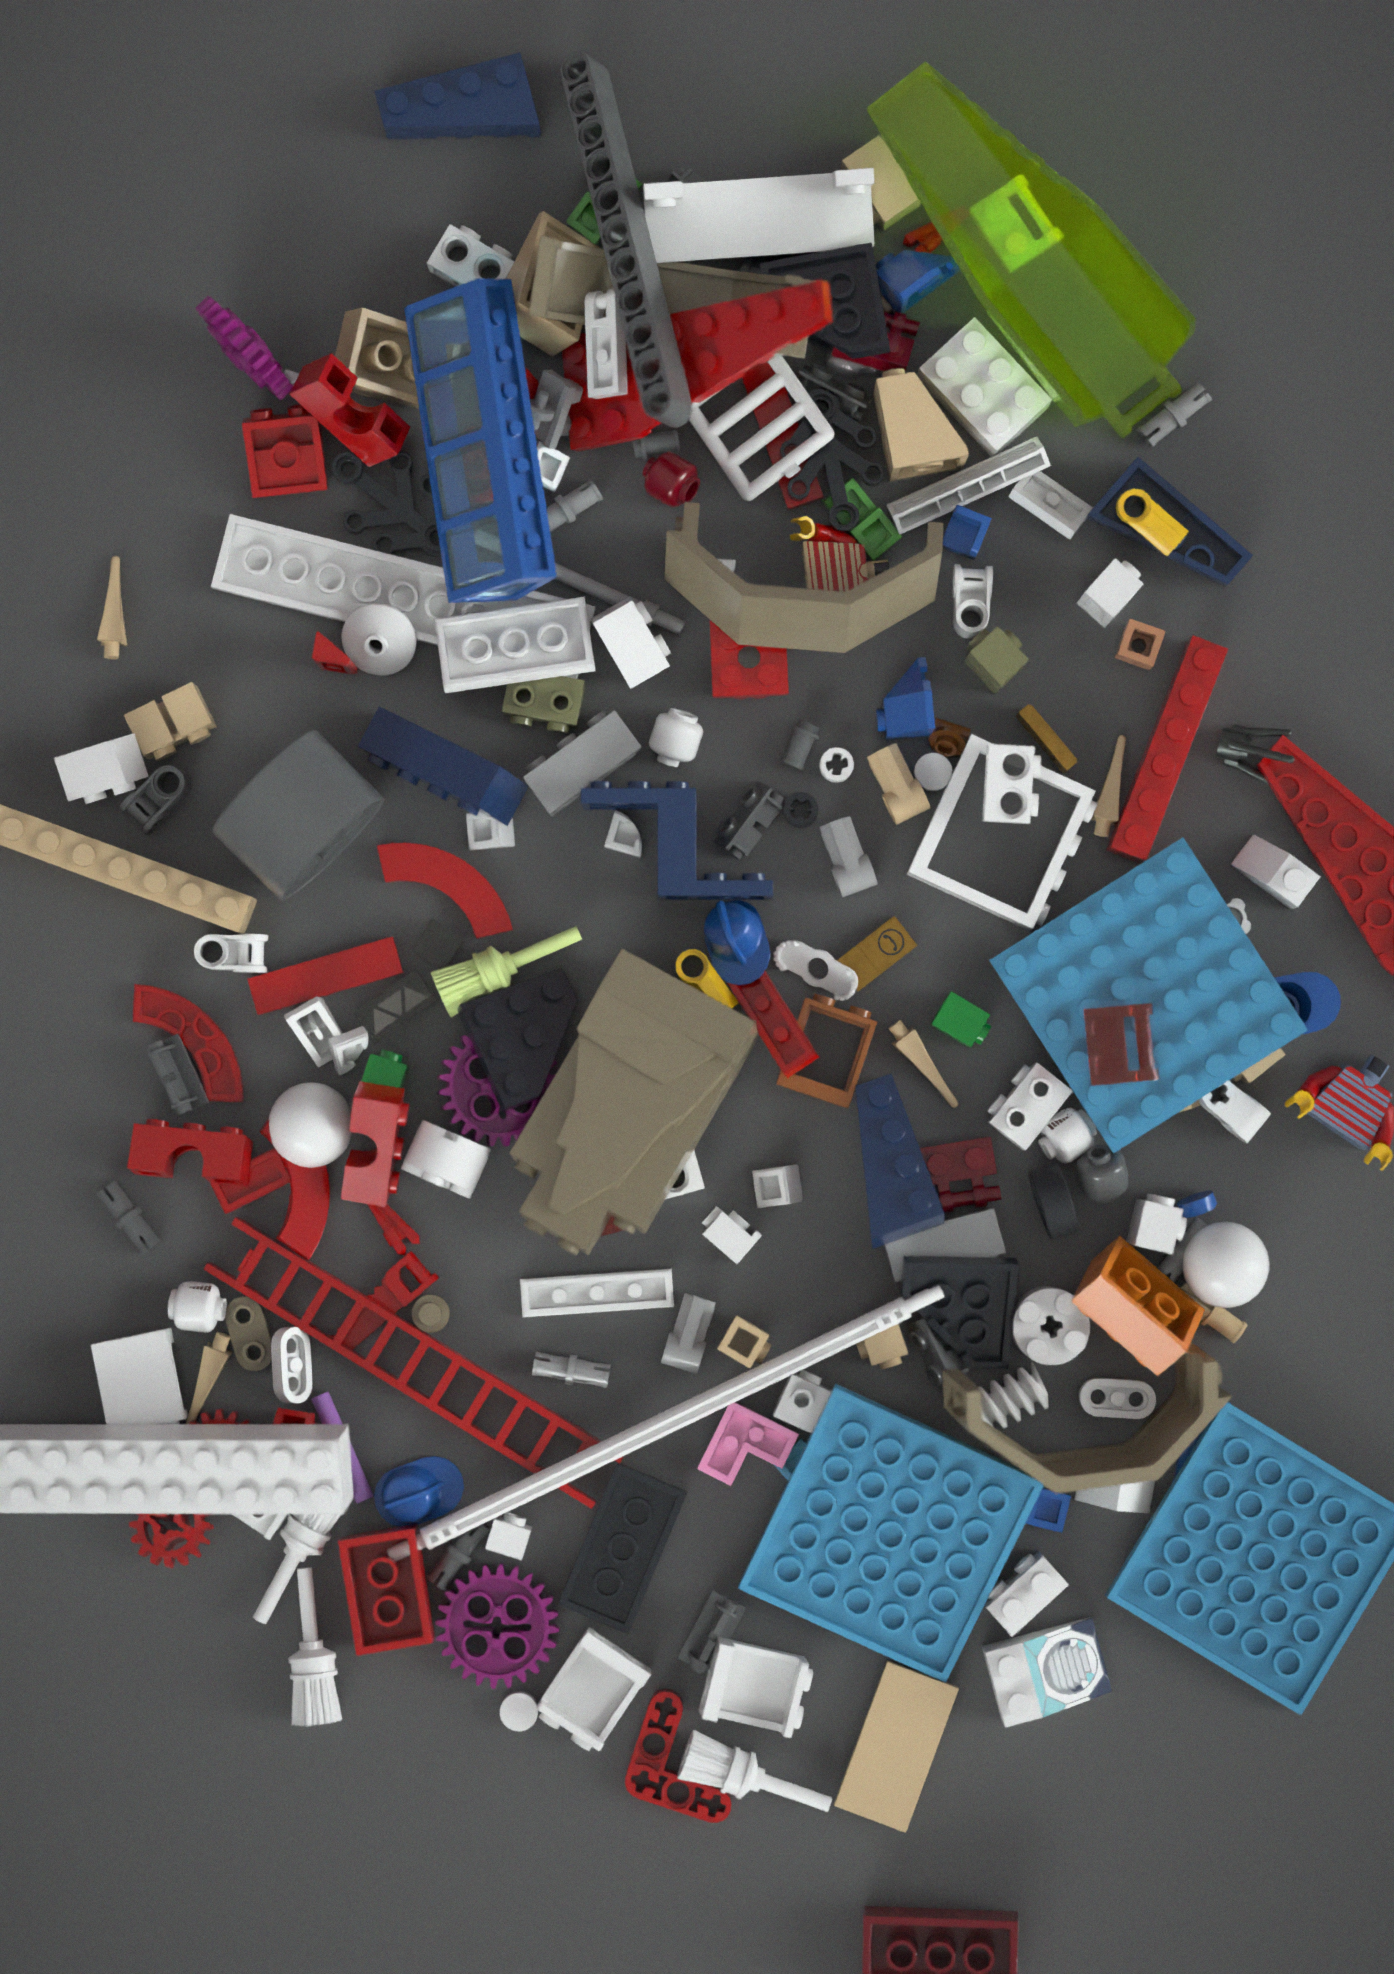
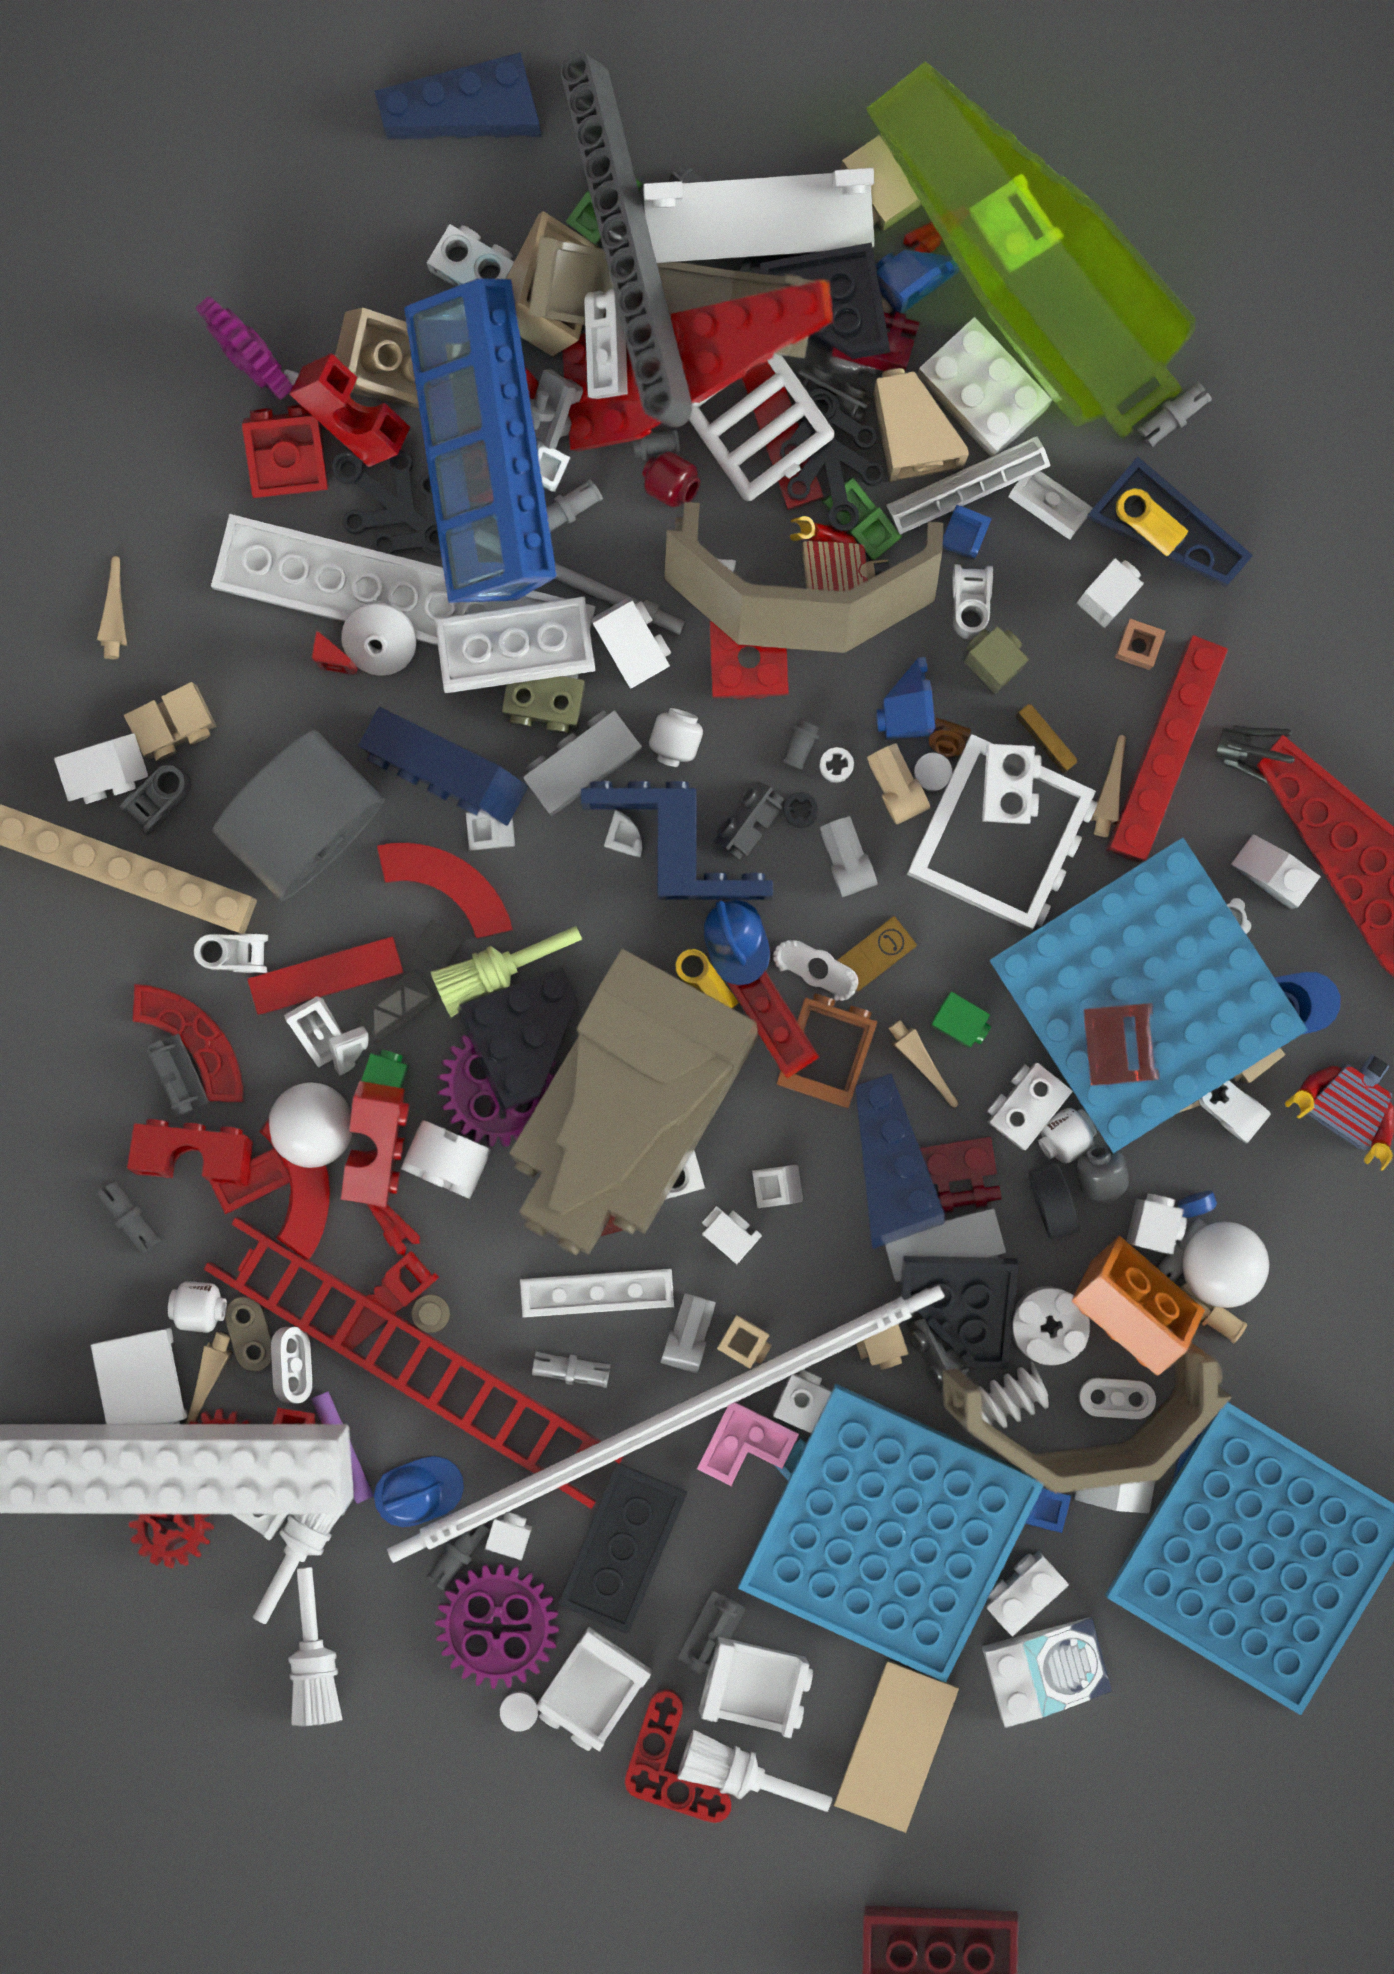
(384, 1595): red brick -> none

